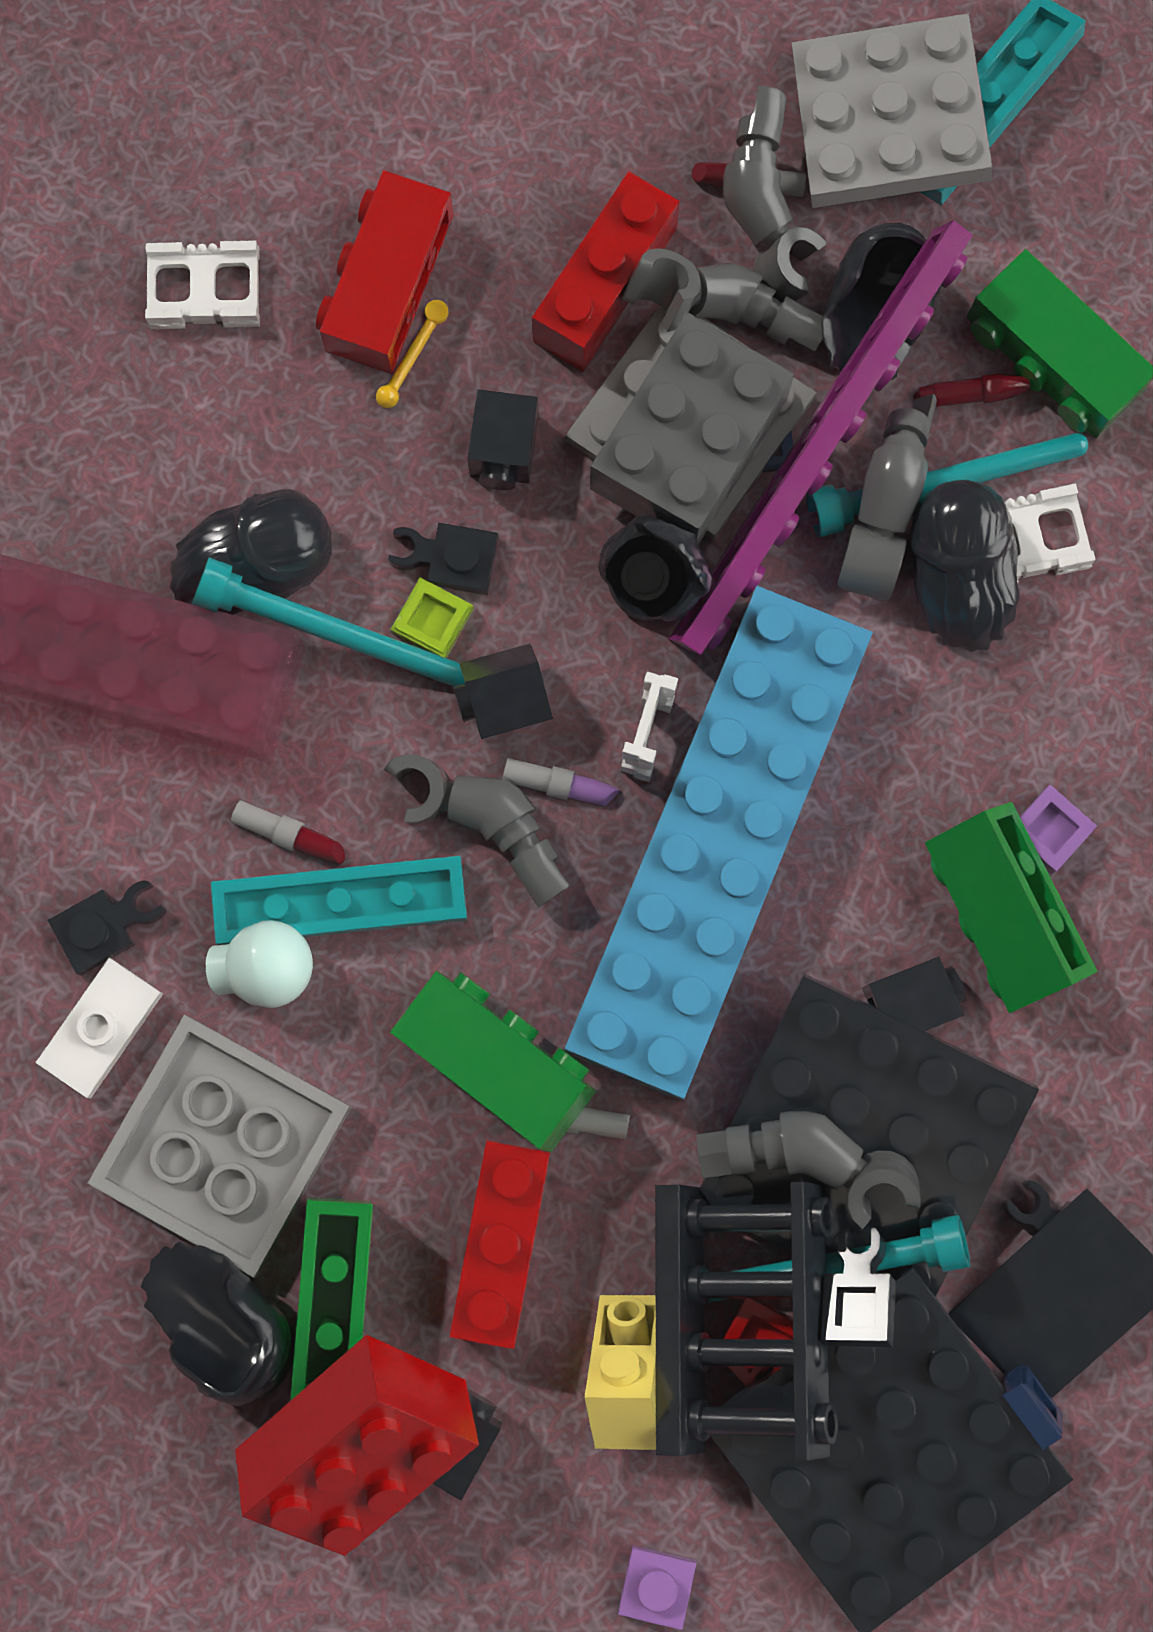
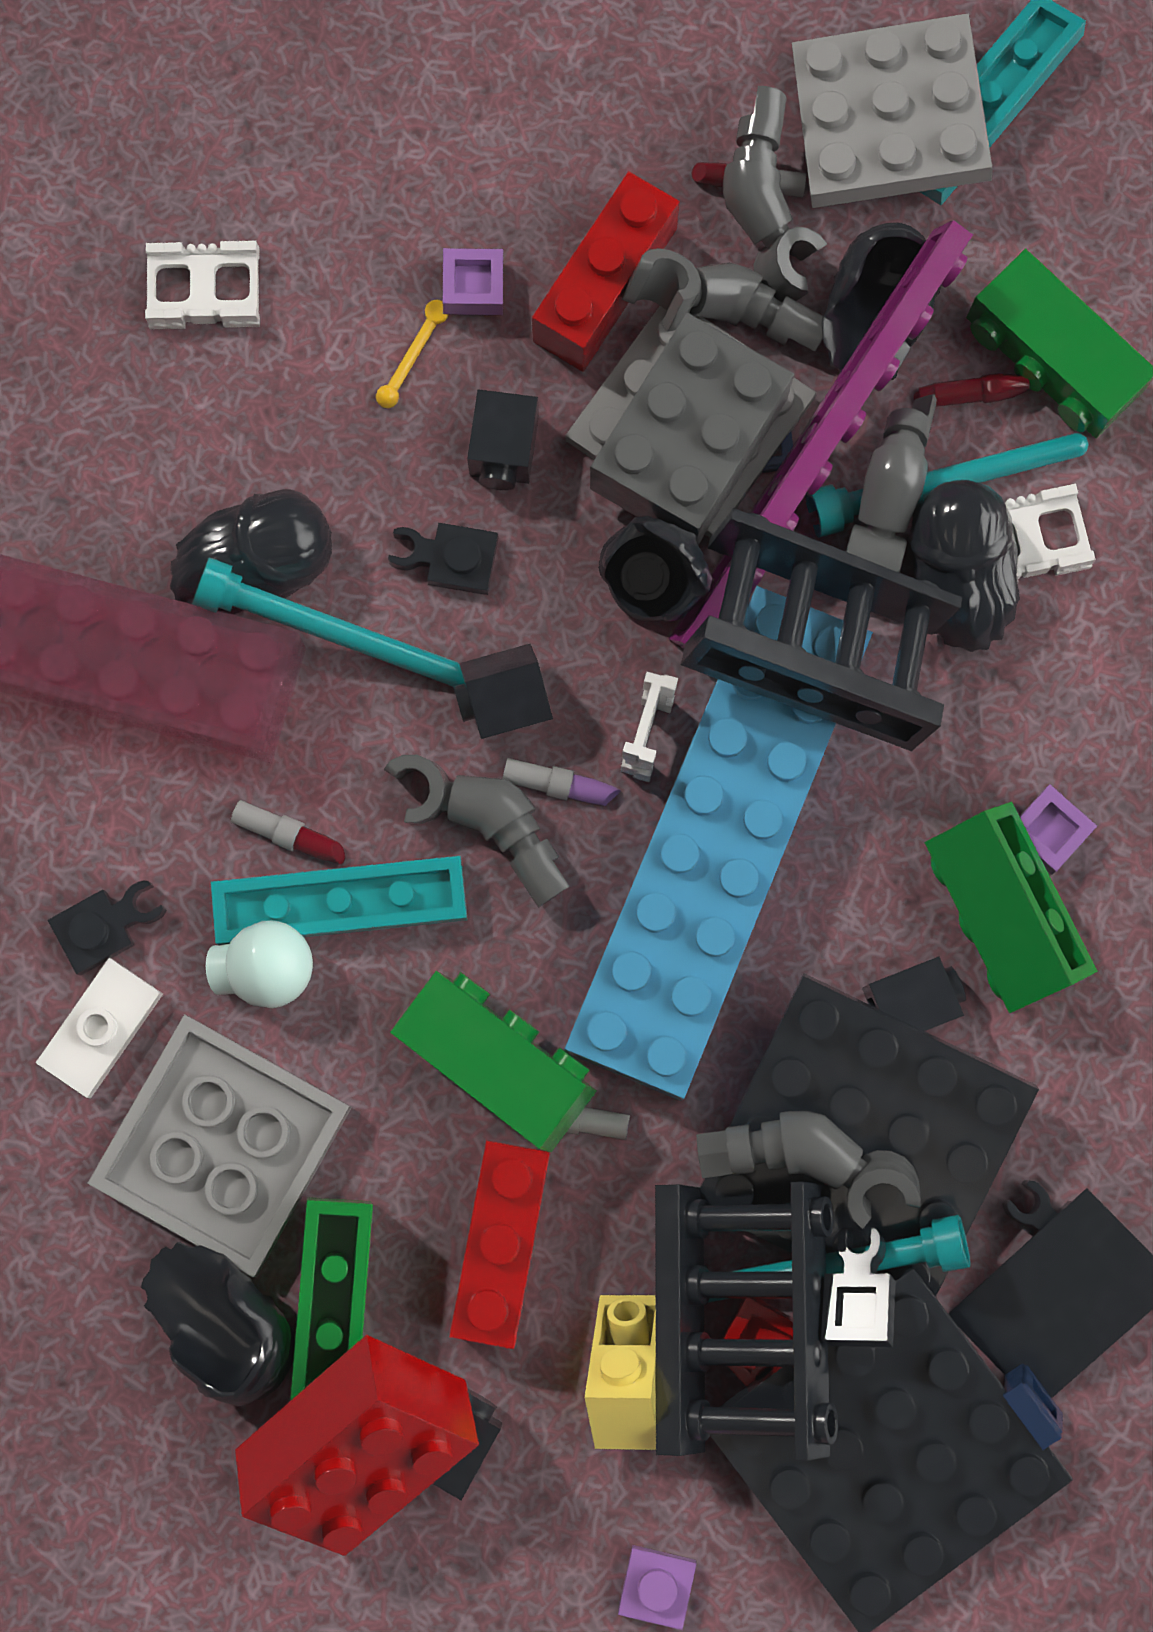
(385, 271): red brick -> none
(432, 618): lime tile -> none
(473, 281): none -> medium lavender plate
(803, 680): none -> black fence

